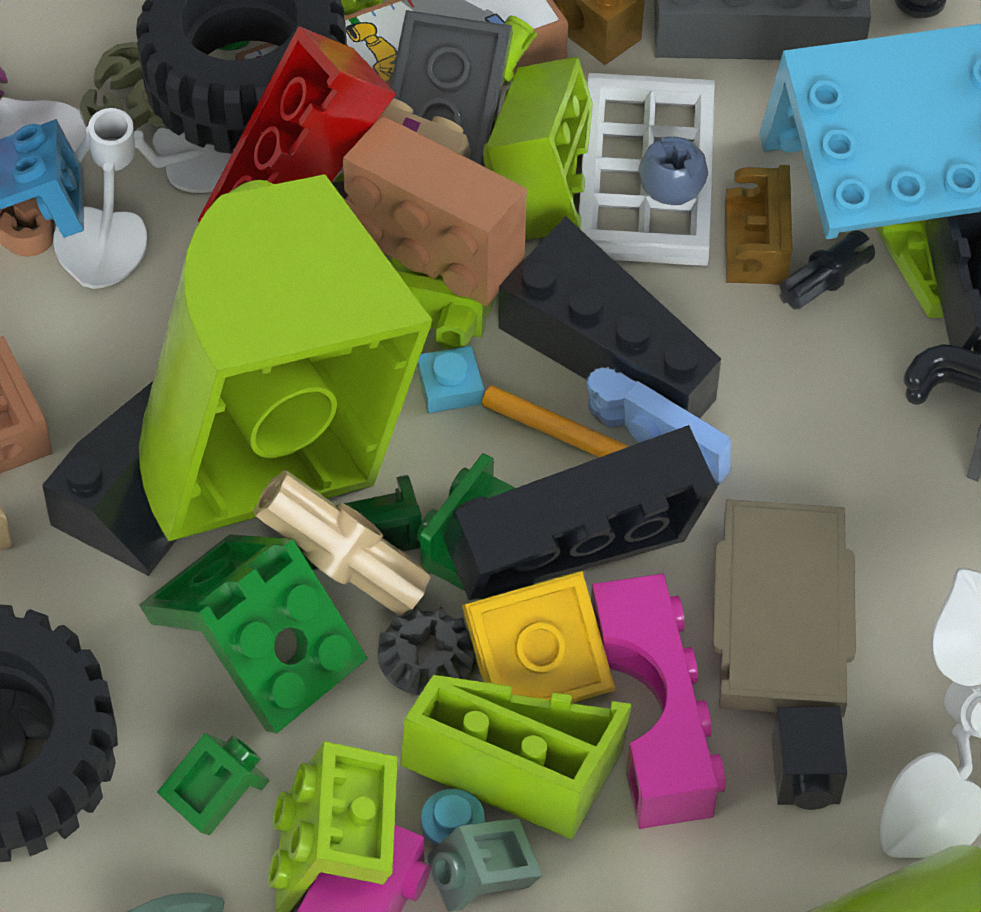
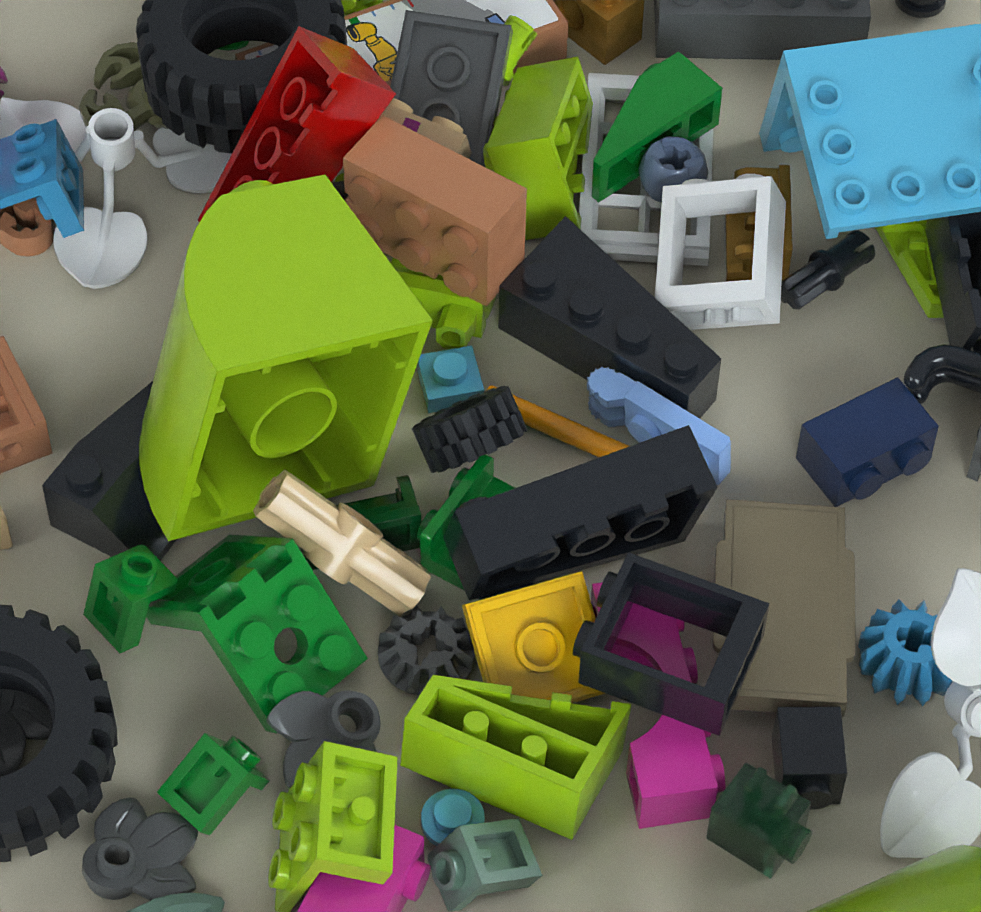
(122, 594): none -> green bracket
(144, 849): none -> dark grey plate
(312, 718): none -> dark grey plate
(469, 429): none -> black tyre
(664, 102): none -> green slope
(689, 600): none -> black window
(732, 301): none -> white window
(760, 821): none -> clear green brick
(867, 442): none -> dark blue brick
(900, 655): none -> dark azure gear

